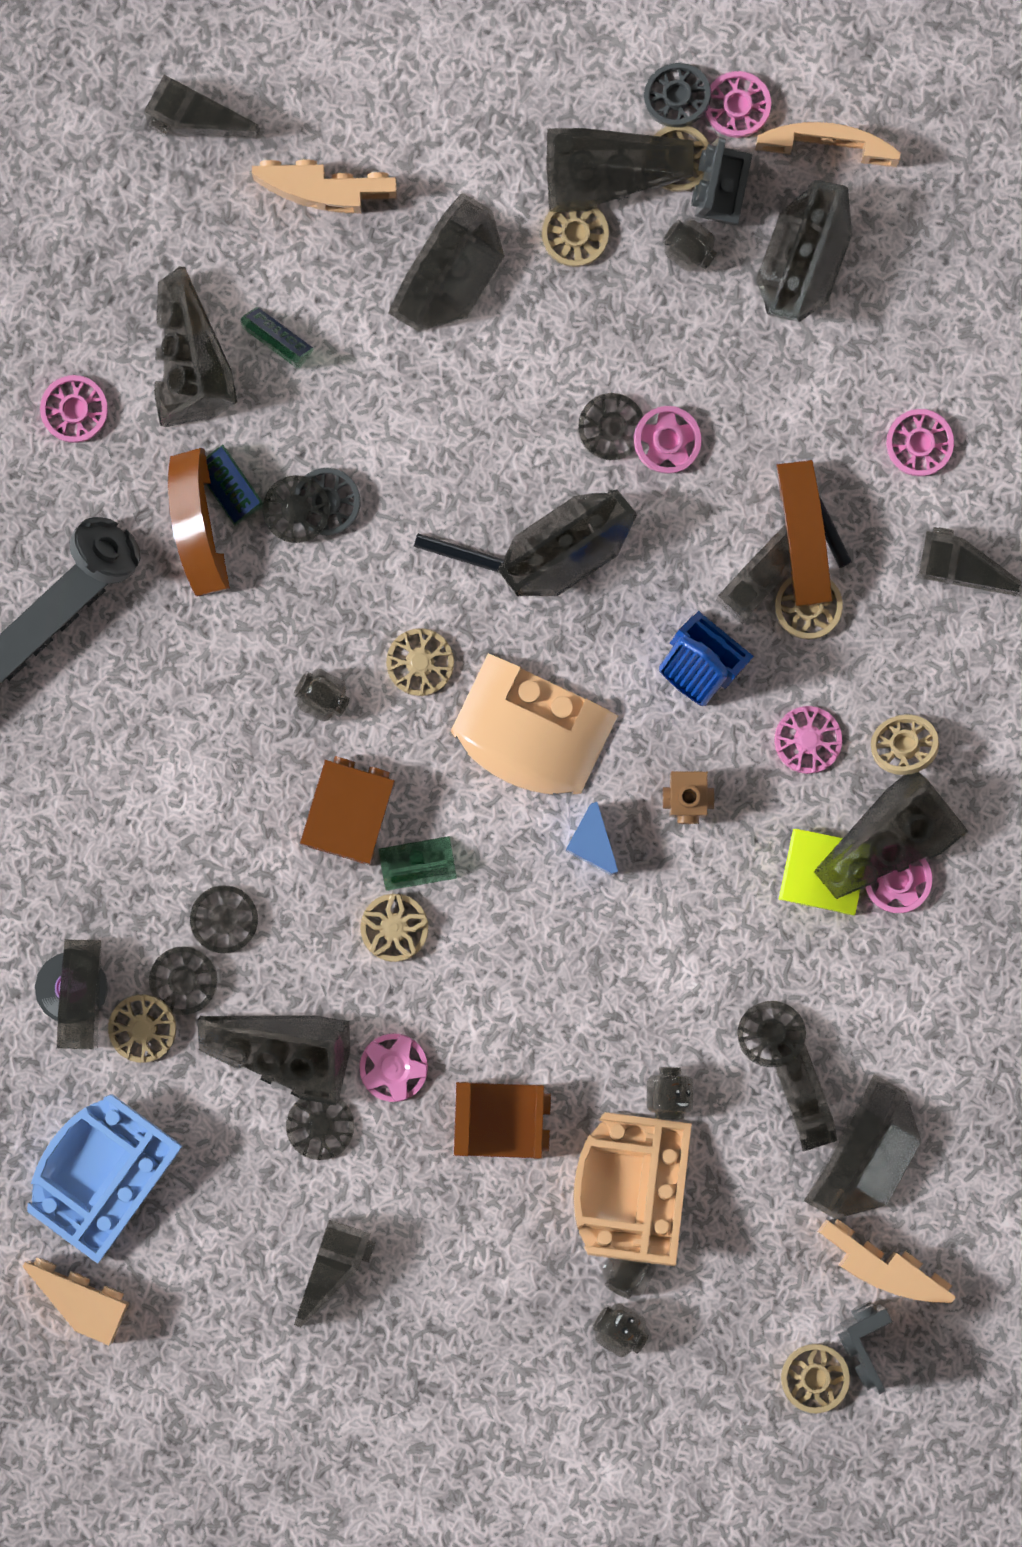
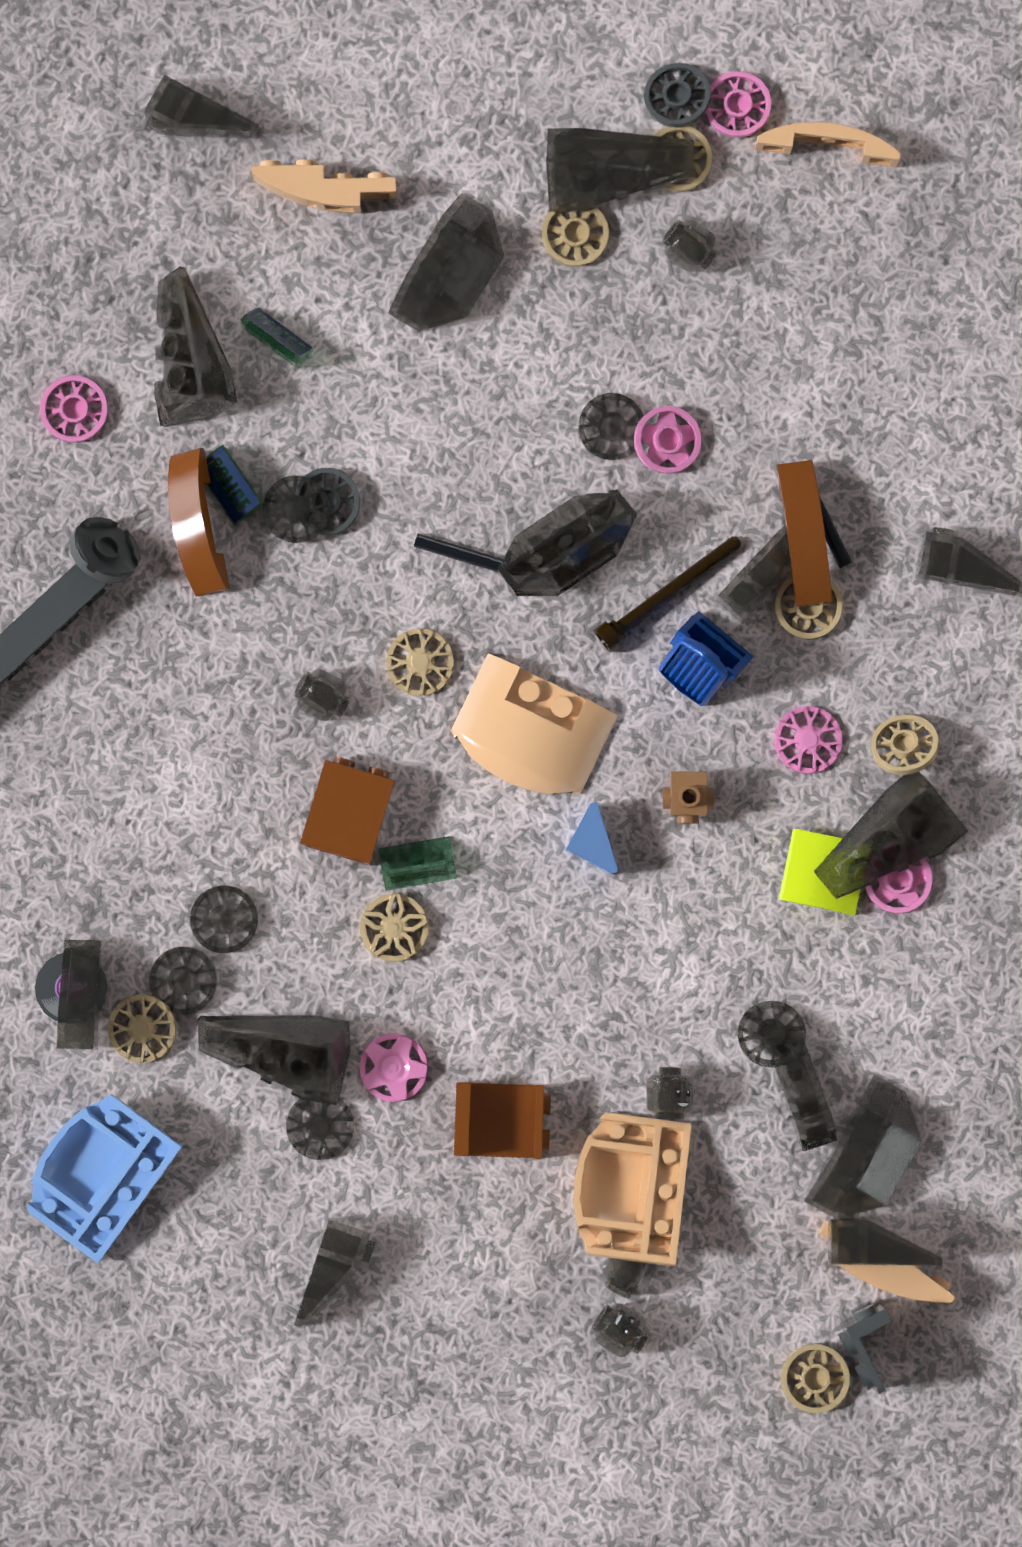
(83, 1307): light nougat slope -> none
(614, 631): none -> dark brown piece
(723, 183): dark grey bracket -> none
(806, 252): clear smoke wedge -> none
(866, 1243): none -> clear smoke slope
(920, 442): bright pink wheel -> none

